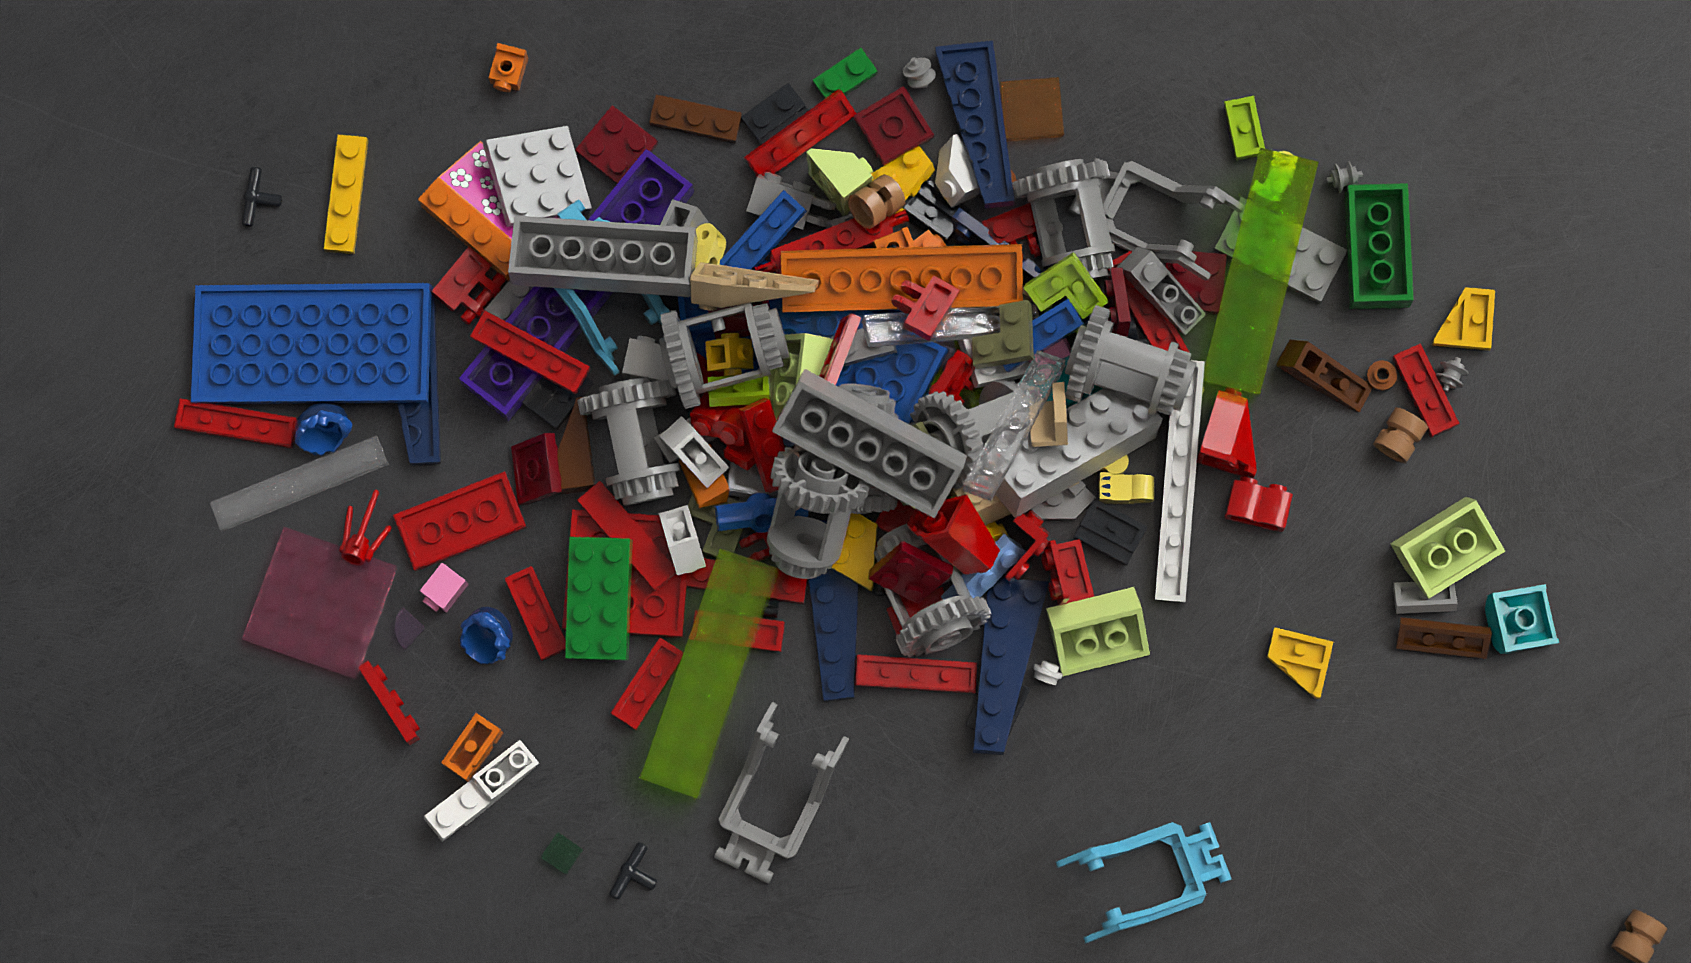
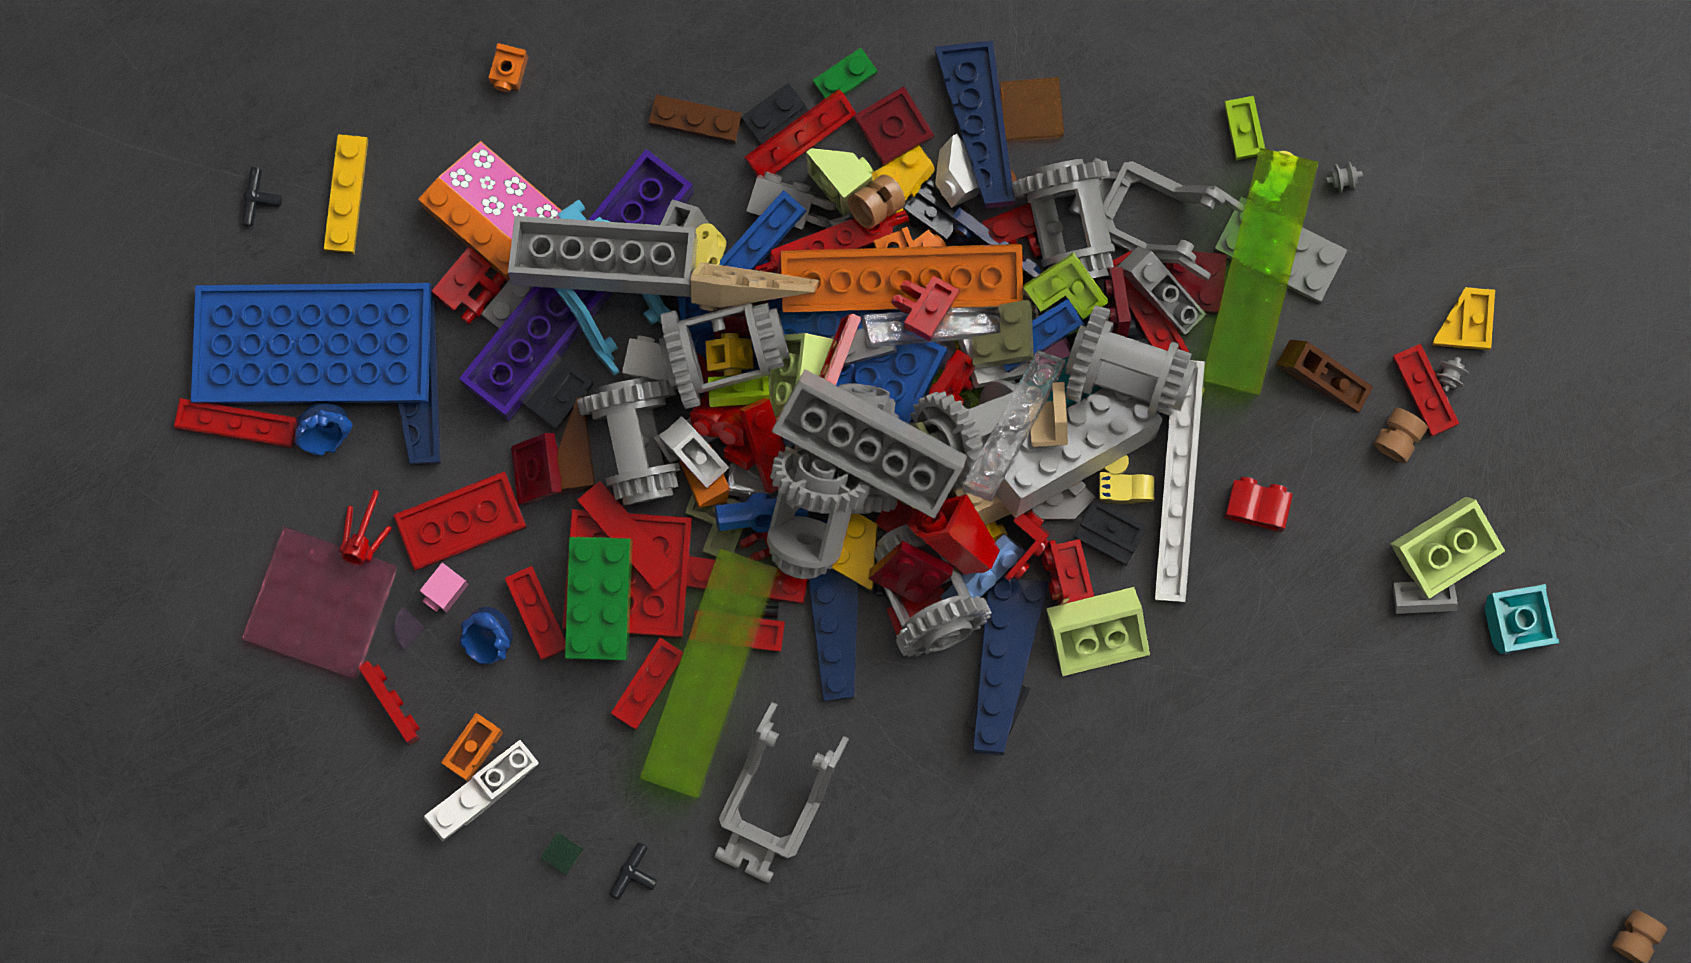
(299, 483): clear plate -> none
(530, 352): red plate -> none
(536, 173): plate -> none
(615, 144): dark red plate -> none
(682, 540): white slope -> none
(915, 674): red tile -> none
(919, 72): light grey wheel -> none
(1047, 672): white plate -> none
(1193, 861): medium azure piece -> none
(1228, 436): red slope -> none
(1301, 658): yellow wing -> none
(1377, 383): dark orange plate -> none
(1379, 246): green brick -> none
(1443, 638): reddish brown plate -> none

